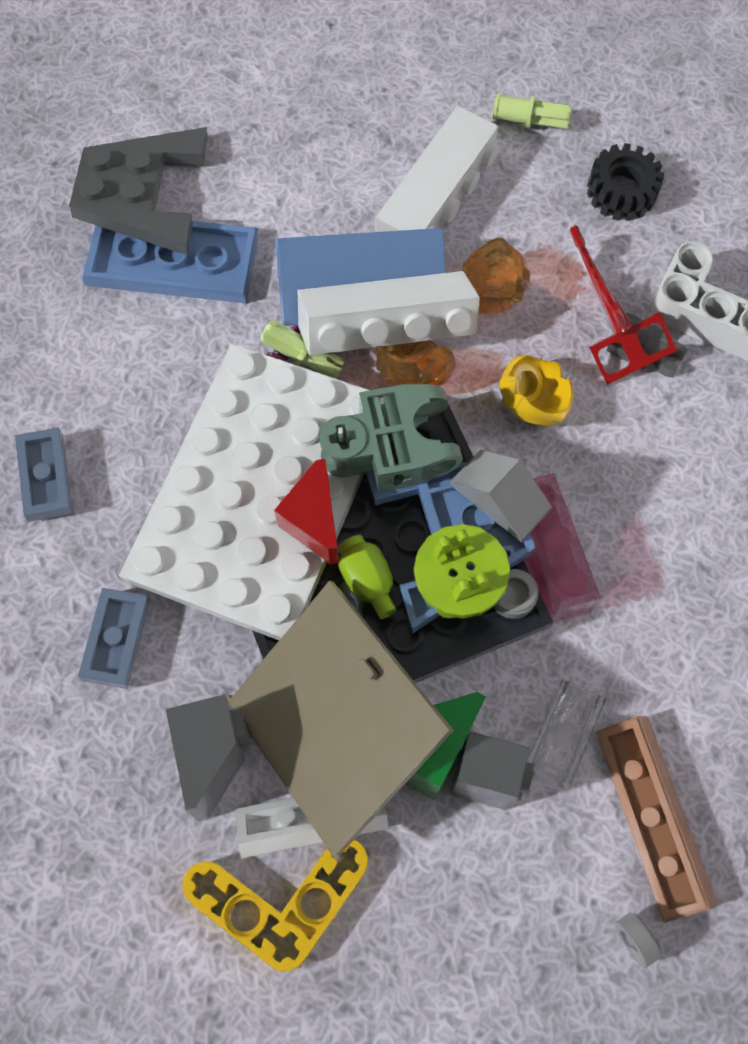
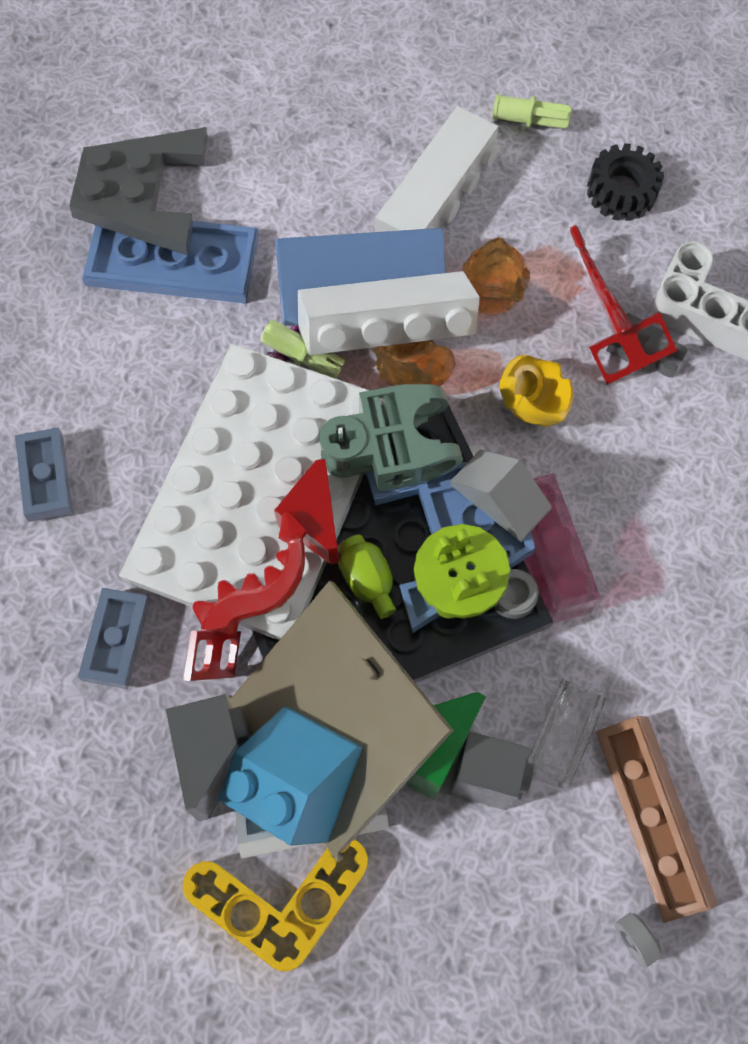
(252, 600): none -> red piece
(291, 778): none -> dark azure slope

